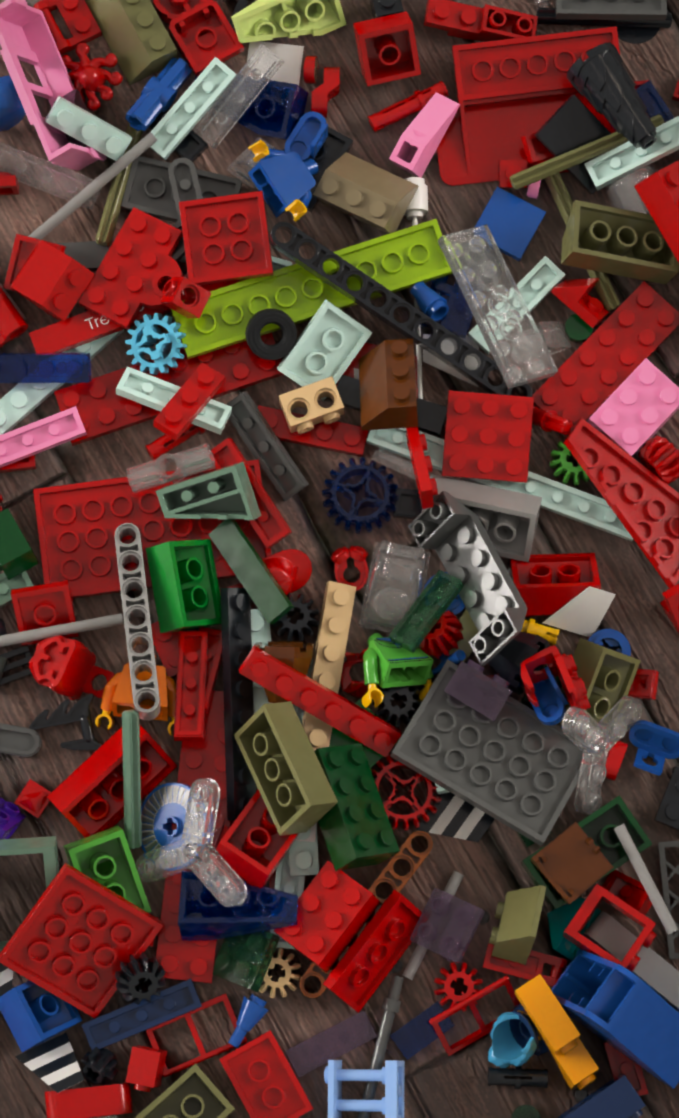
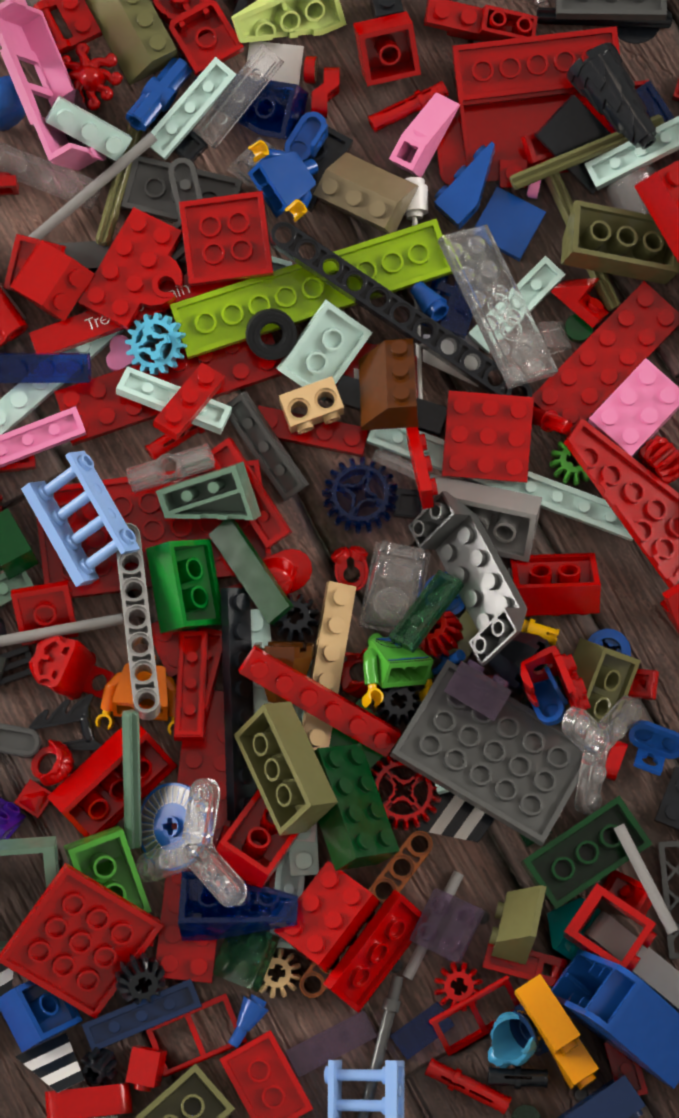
(58, 529): none -> light blue fence
(62, 767): none -> red piece
(117, 357): none -> bright pink tile
(195, 297): red brick -> none
(457, 1080): none -> red pin
(465, 193): none -> blue slope
(571, 863): reddish brown piece -> none
(583, 612): white sticker -> none

